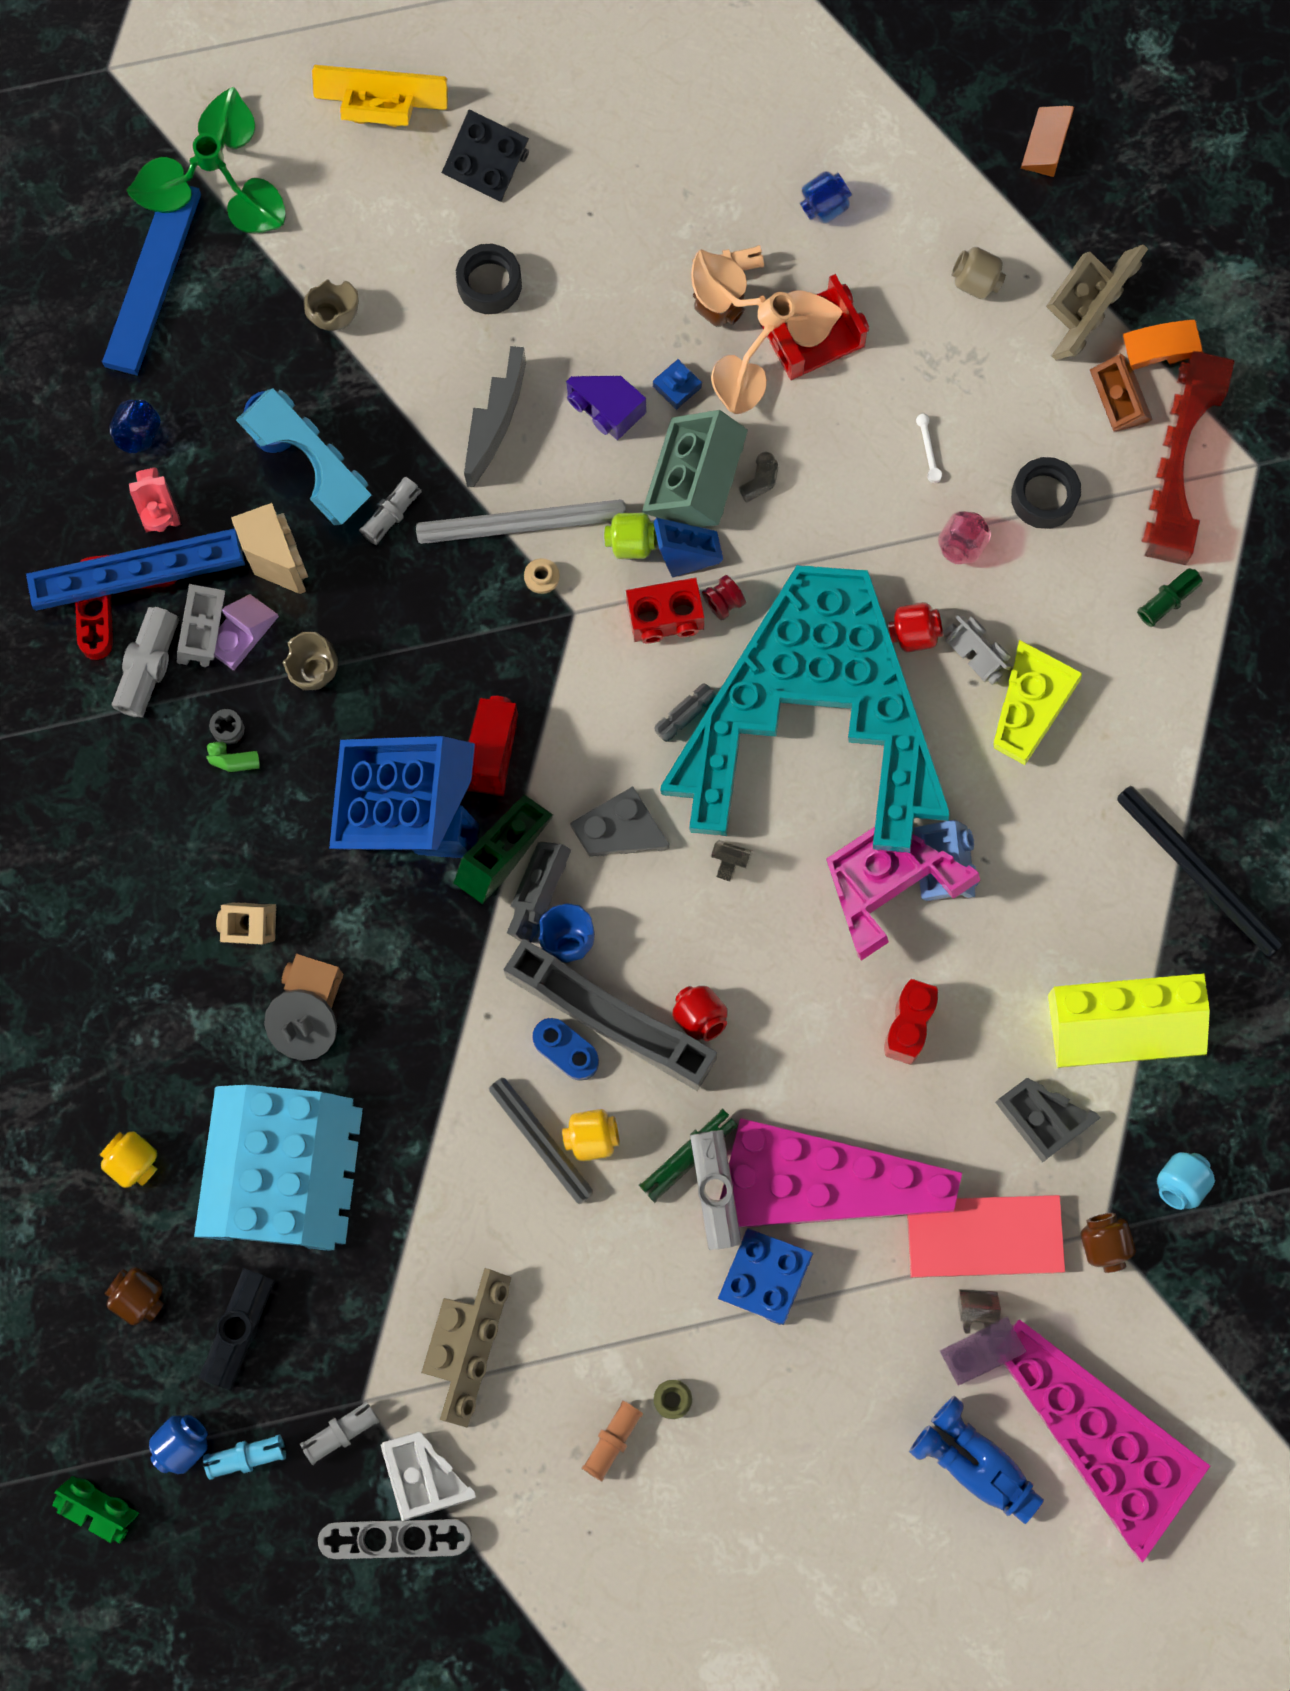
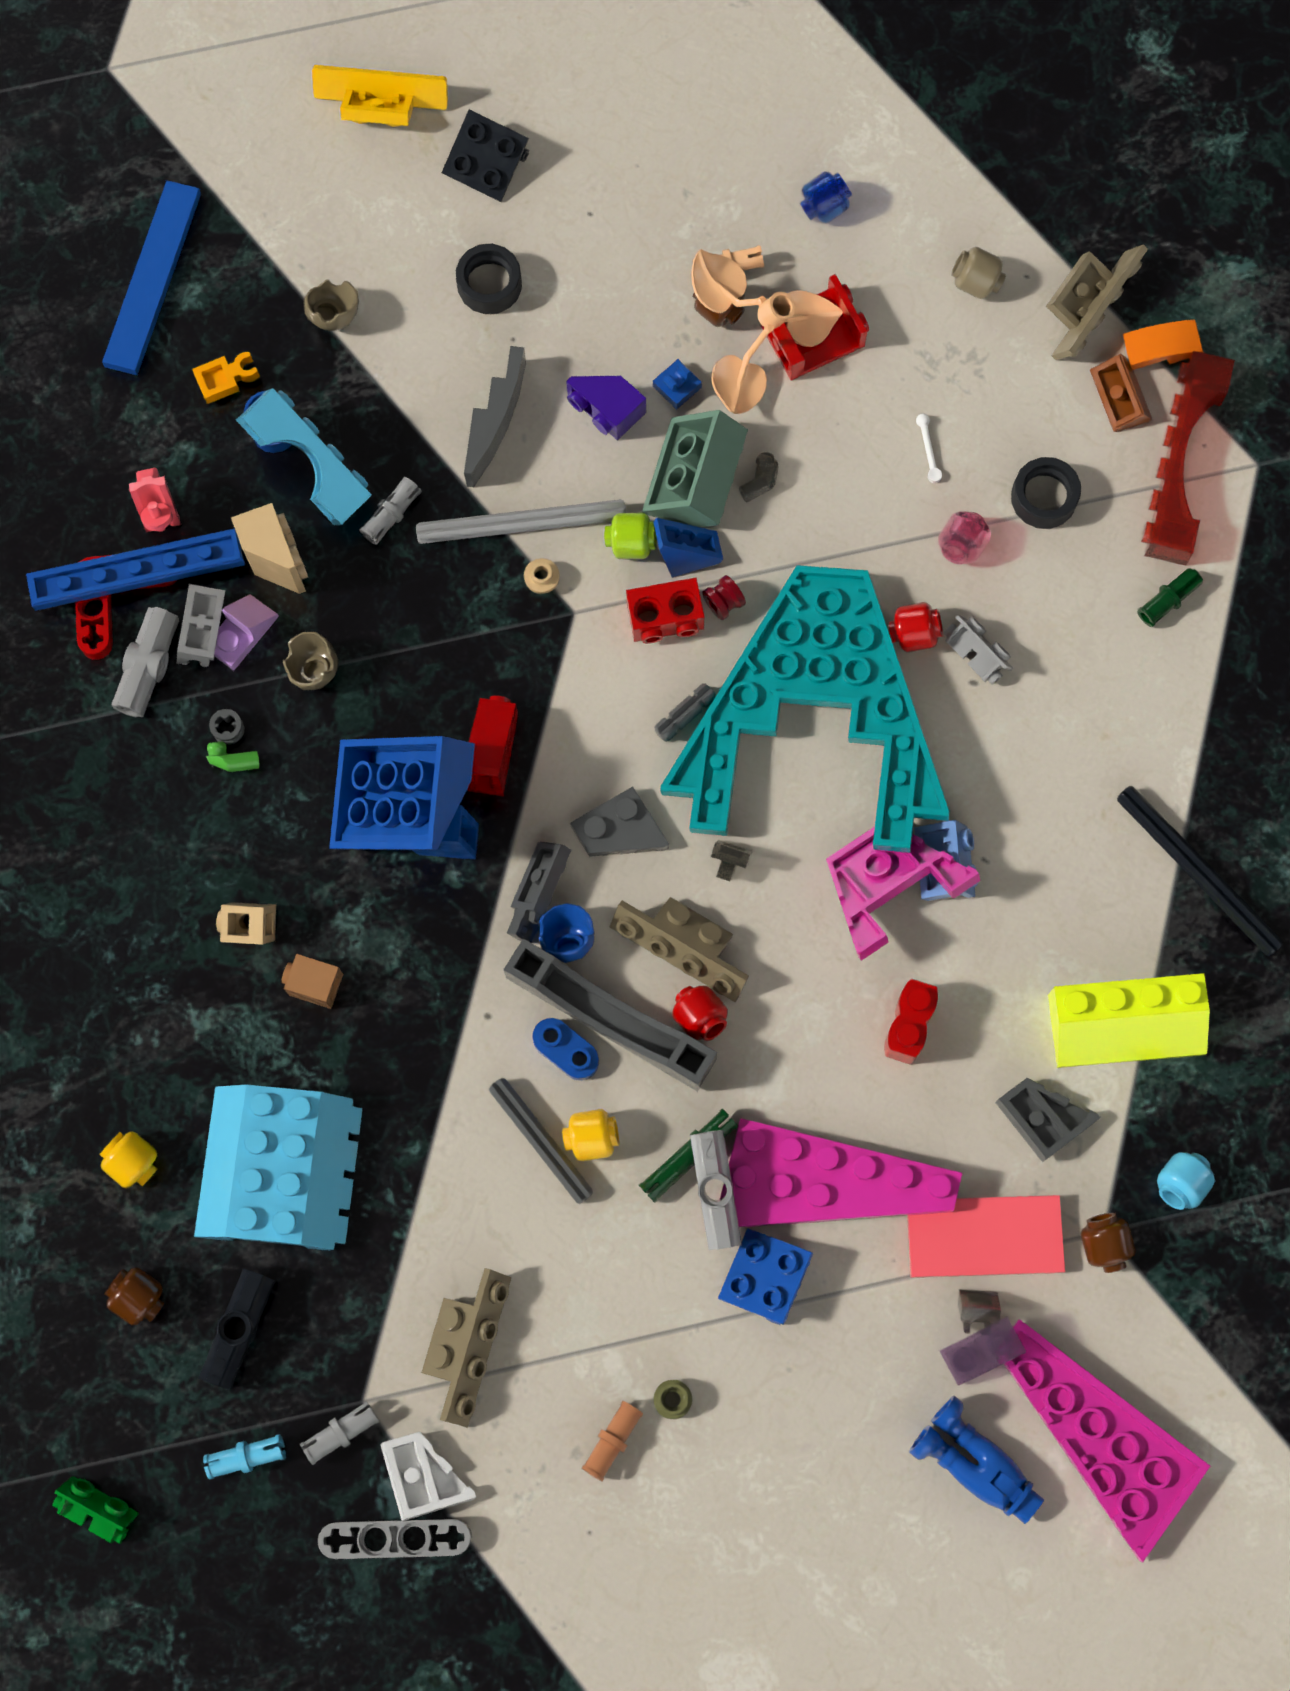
(134, 426): clear blue head -> none
(178, 1444): blue head -> none
(219, 378): none -> light orange plate
(225, 122): green plant -> none
(300, 1024): dark grey piece -> none
(501, 849): dark green slope -> none
(685, 942): none -> dark tan bracket
(1033, 700): neon yellow wing -> none
(1047, 139): slope -> none

